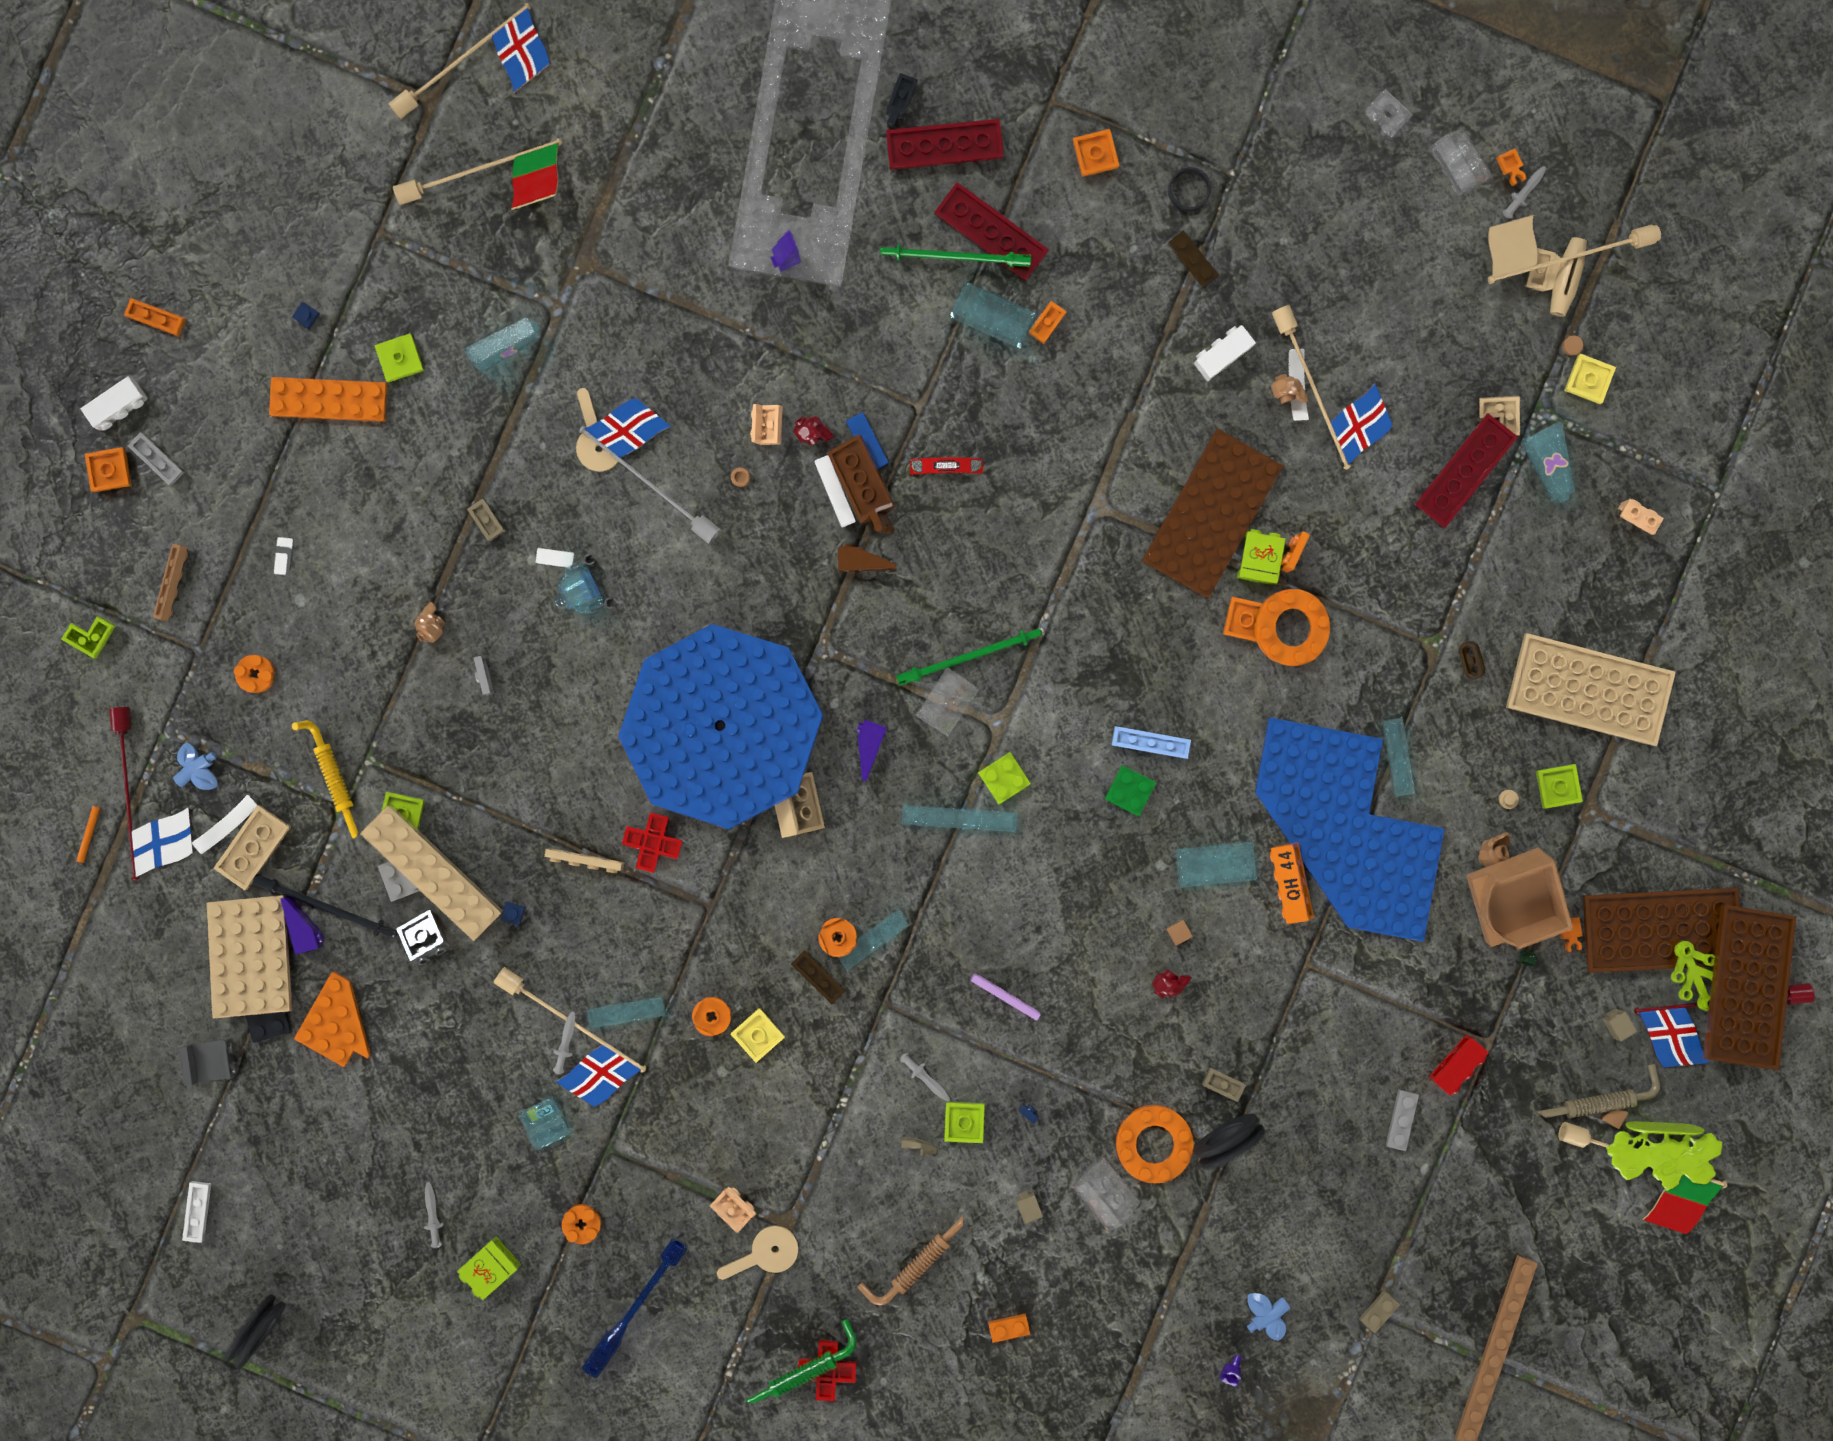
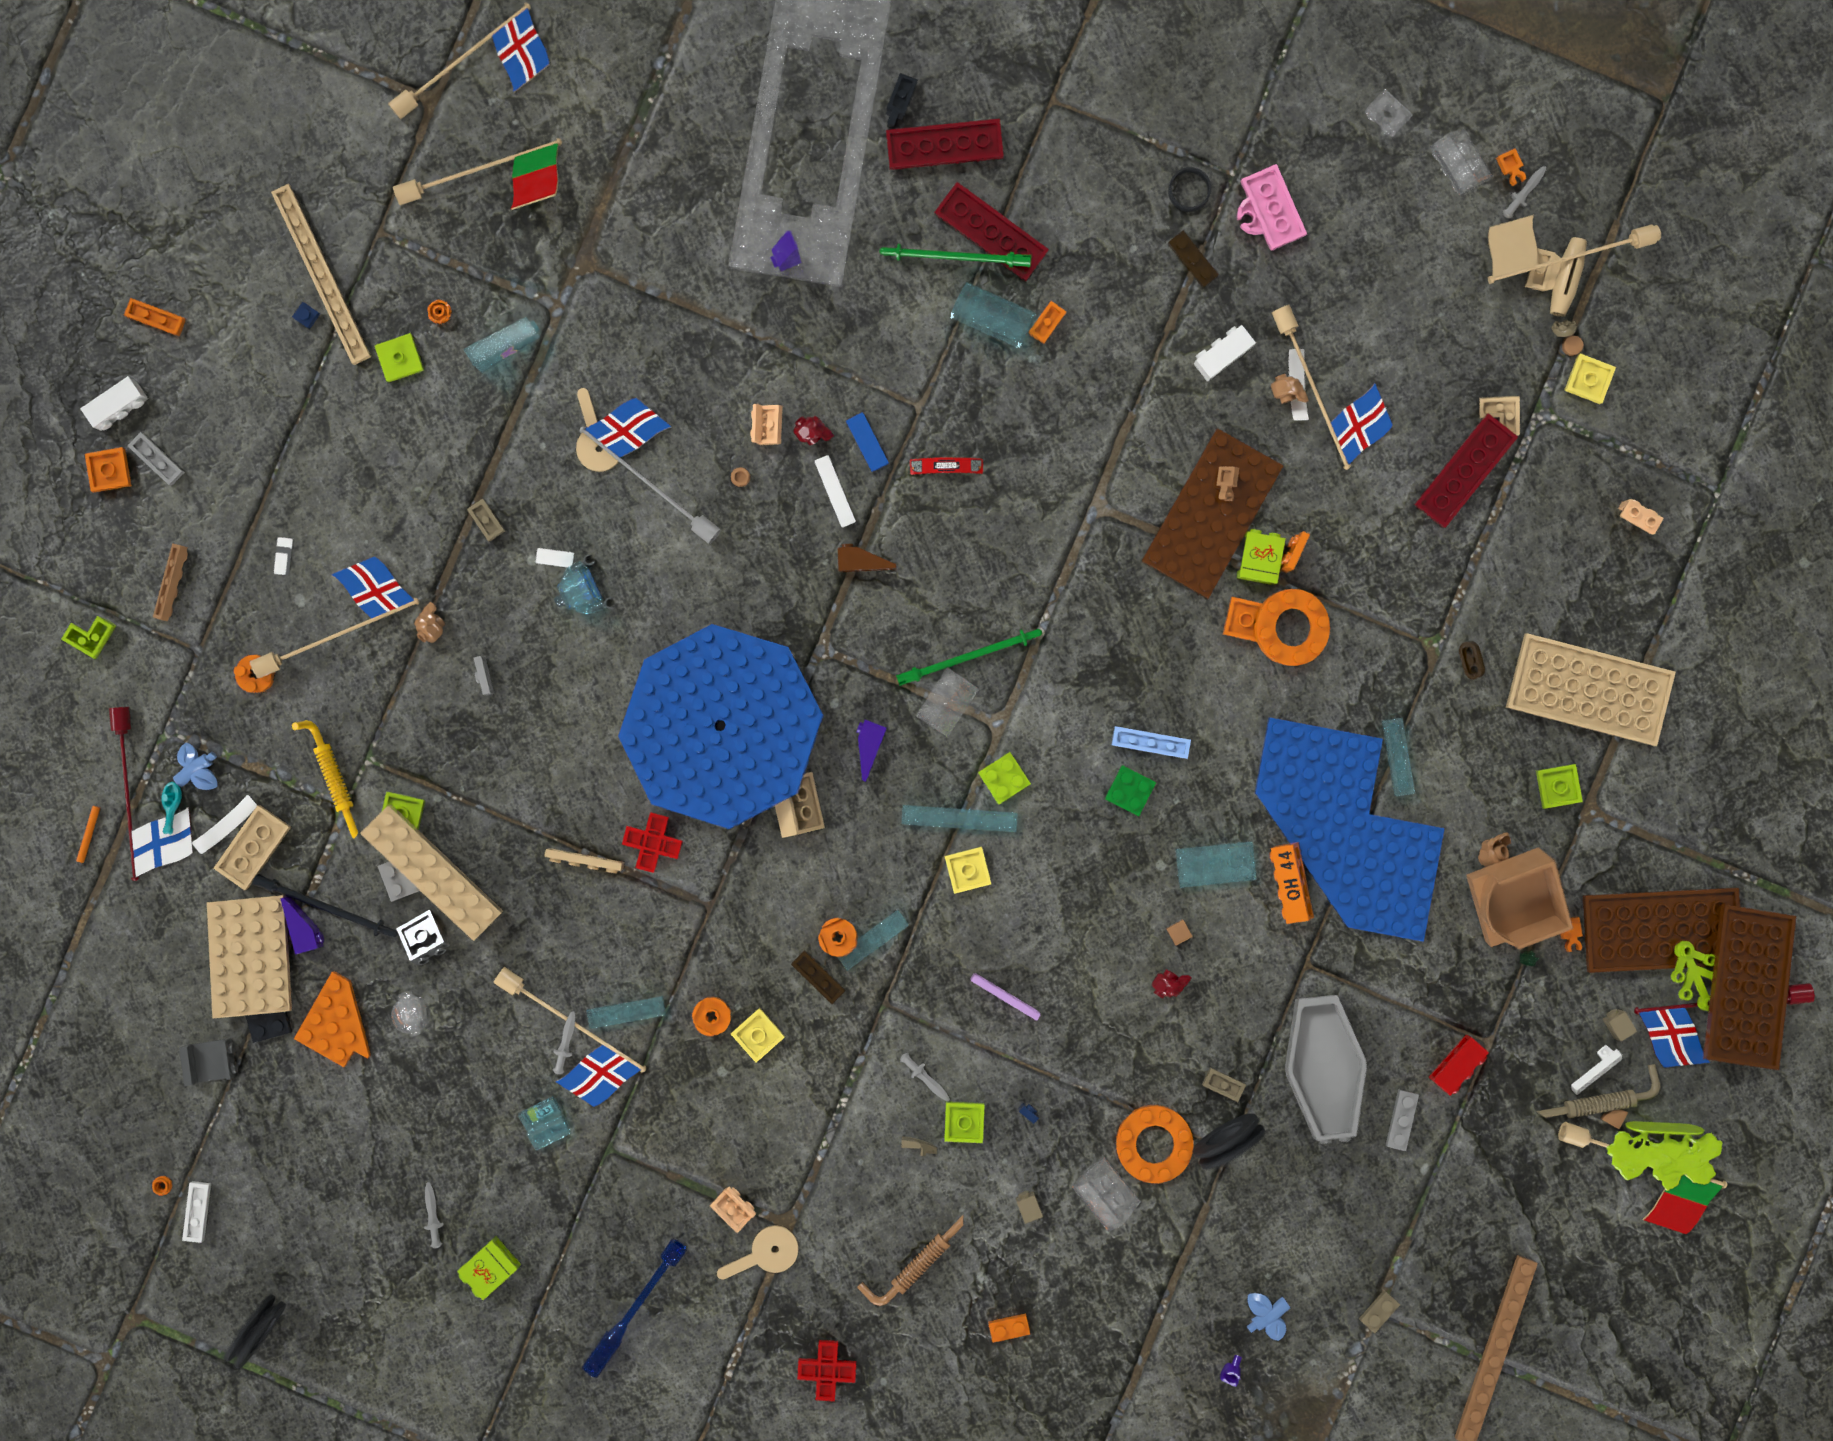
(156, 1187): none -> orange plate
(170, 800): none -> teal piece
(321, 274): none -> tan plate
(328, 399): orange plate -> none
(372, 590): none -> flag
(410, 1014): none -> clear brick
(435, 307): none -> orange plate
(513, 913): dark blue plate -> none
(573, 1232): orange plate -> none
(807, 1371): green piece -> none
(863, 483): reddish brown hinge -> none
(968, 870): none -> light yellow plate
(1095, 152): orange plate -> none
(1226, 480): none -> medium nougat plate
(1270, 208): none -> bright pink plate
(1325, 1068): none -> light grey container
(1508, 799): tan plate -> none
(1551, 461): clear light blue slope -> none
(1564, 328): none -> dark tan plate
(1609, 1059): none -> white hinge

